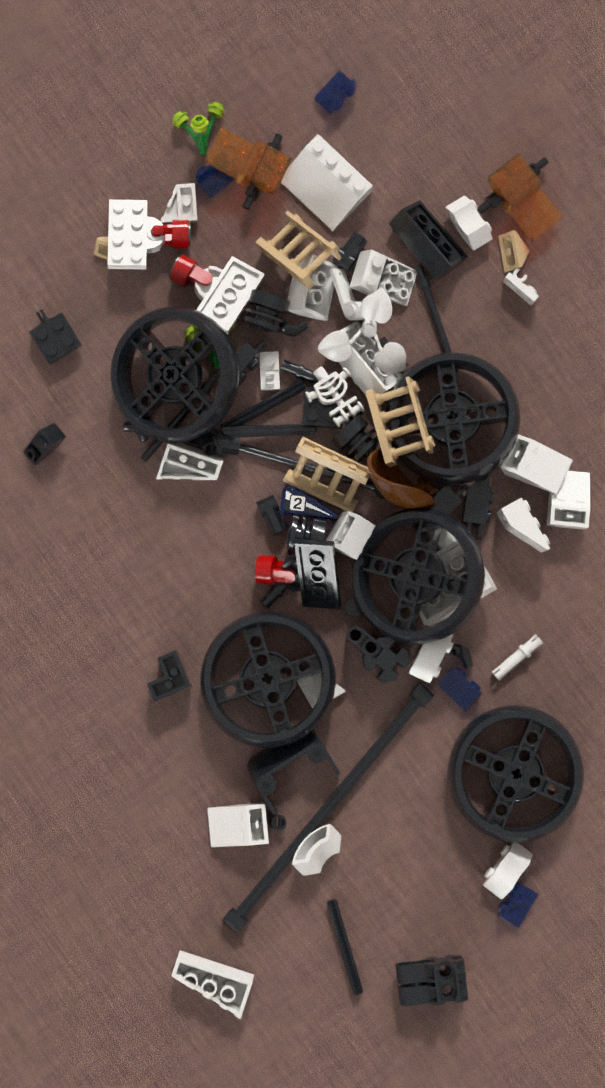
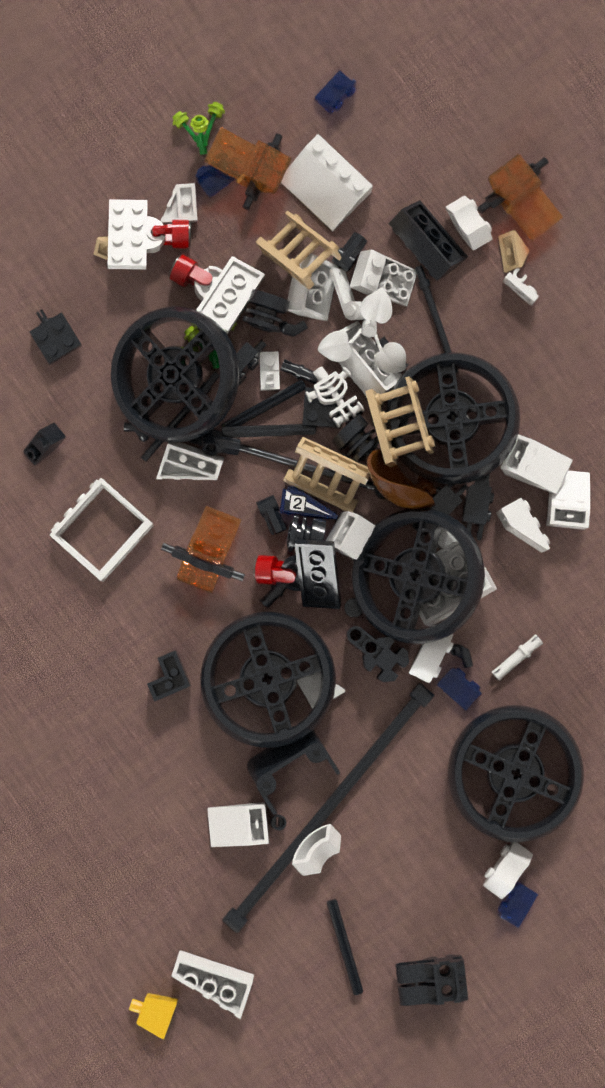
(71, 514): none -> white window
(154, 1013): none -> yellow torso
(207, 551): none -> clear orange piece

